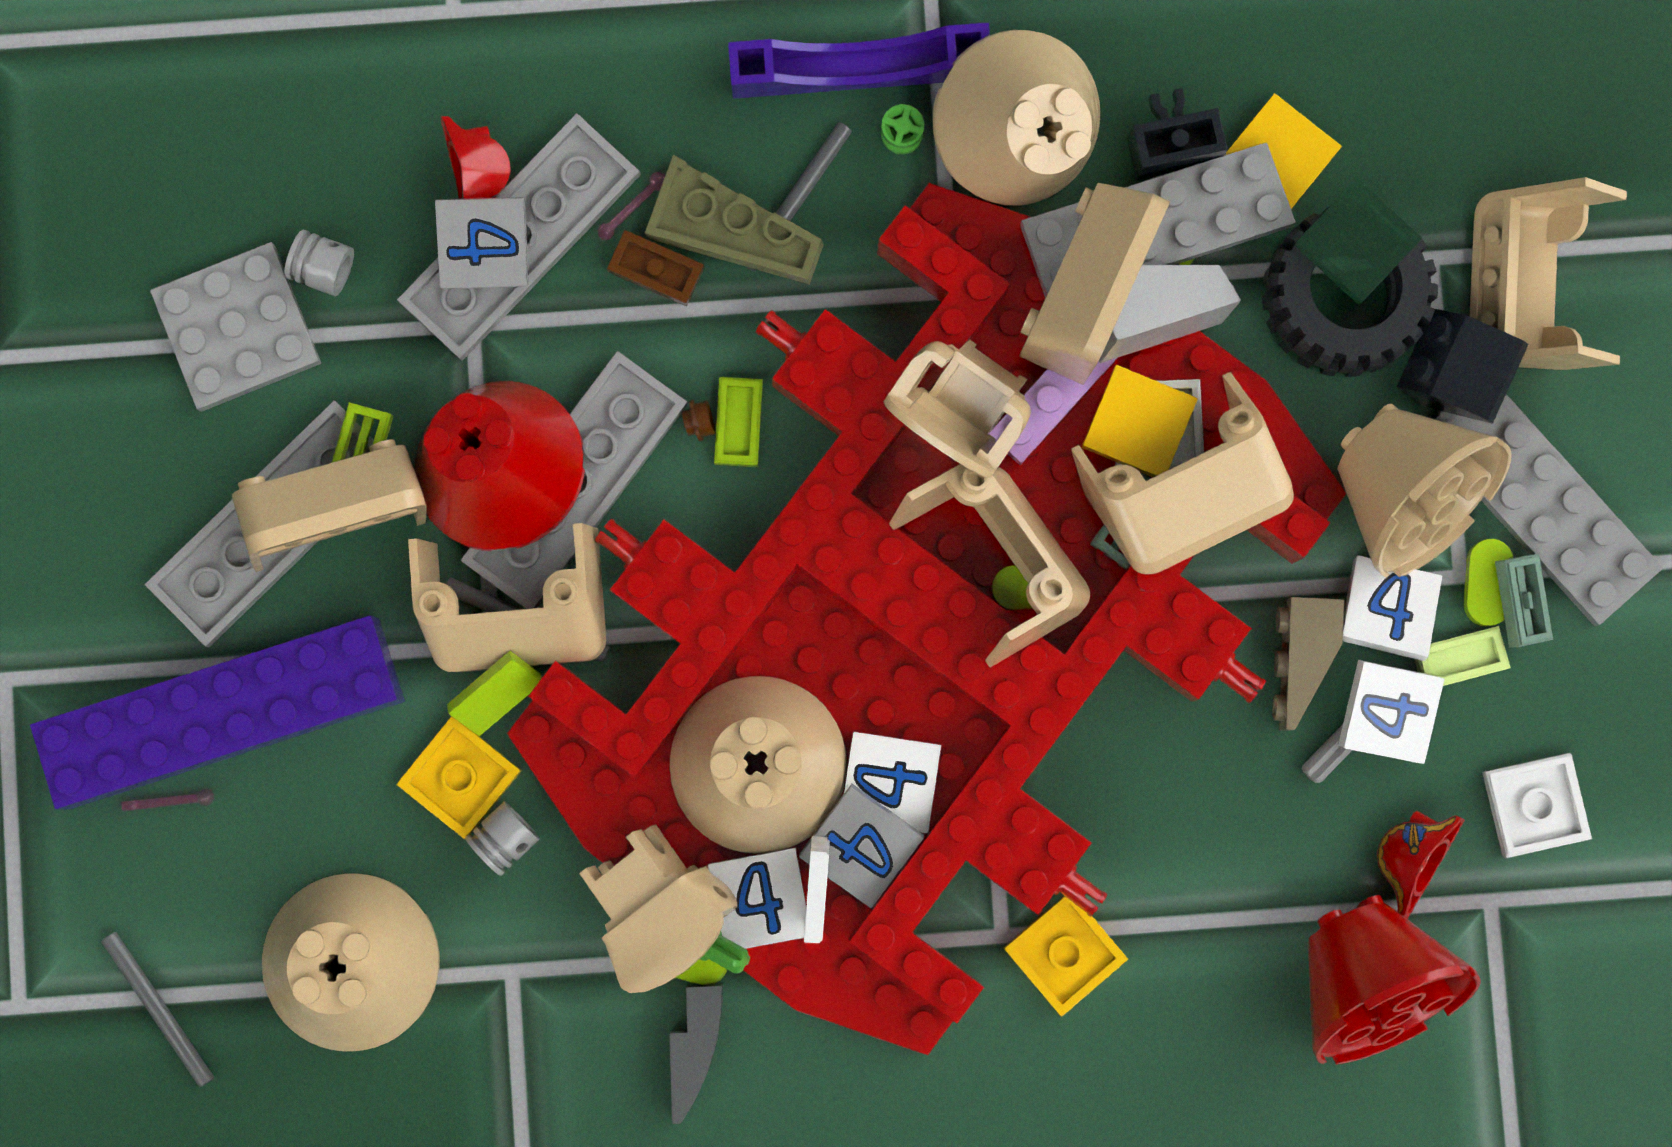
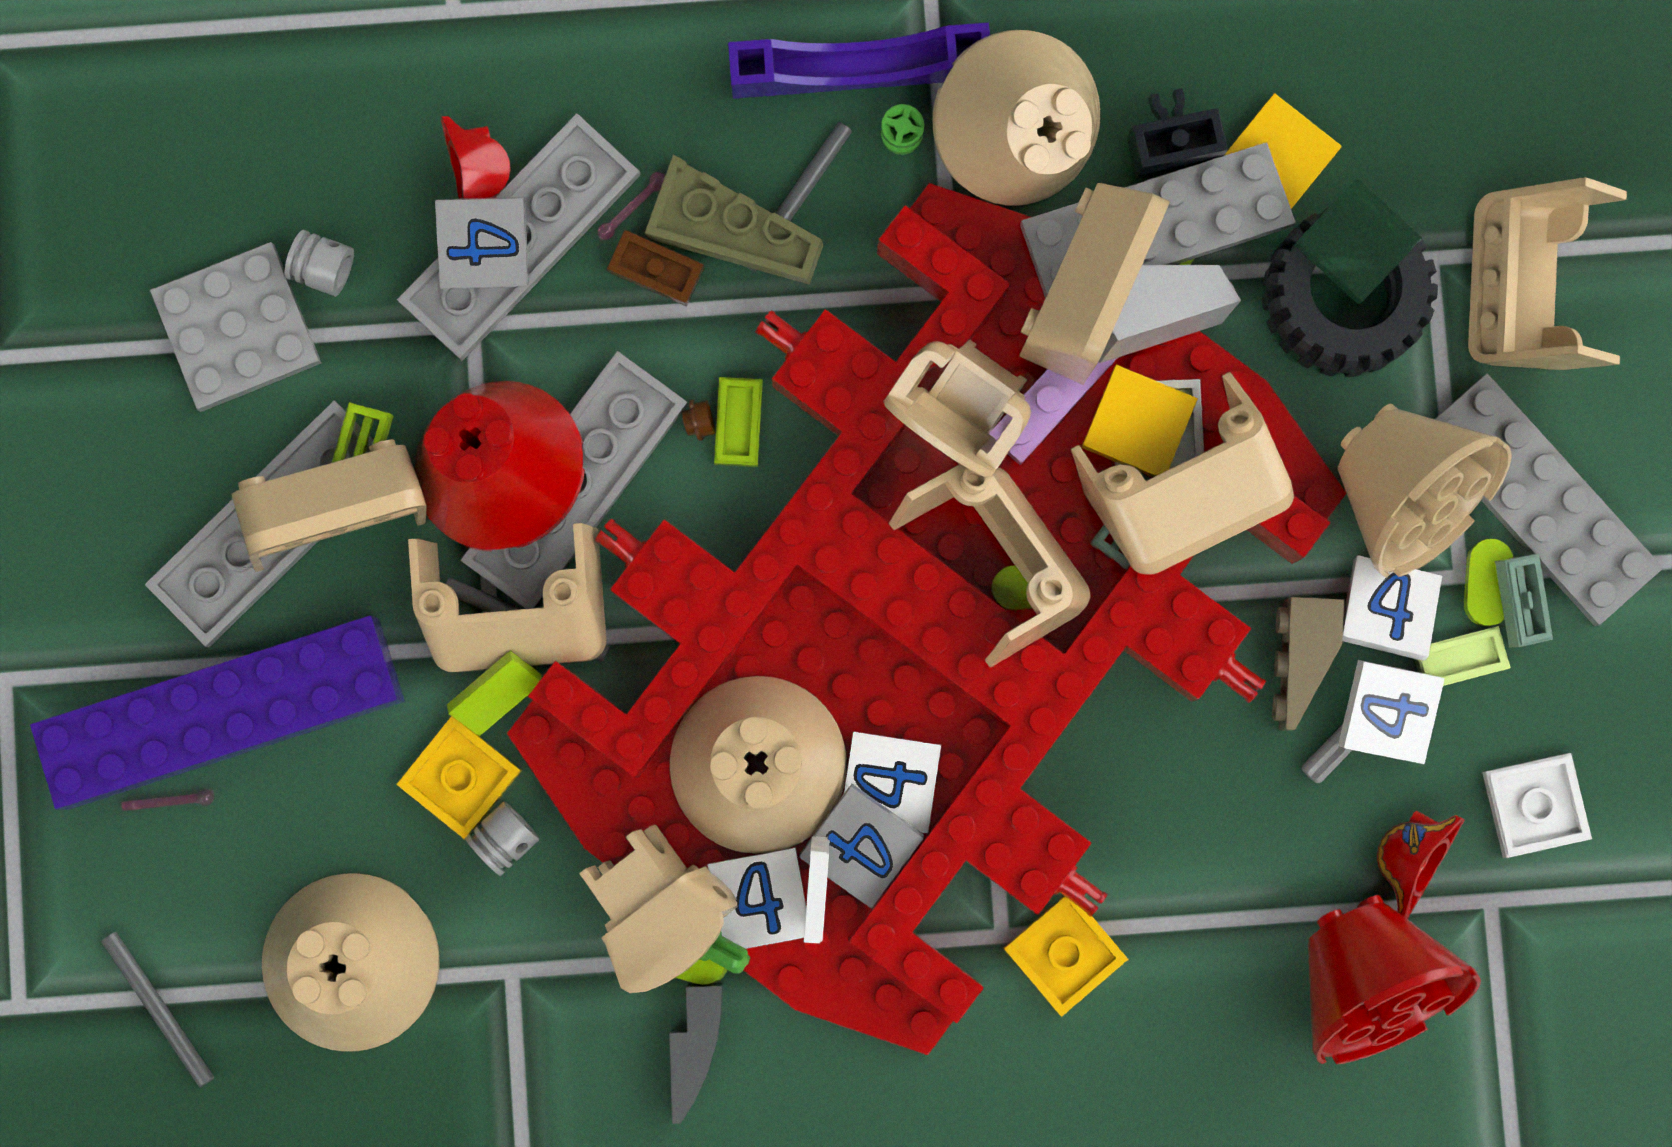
(1462, 366): black slope -> none

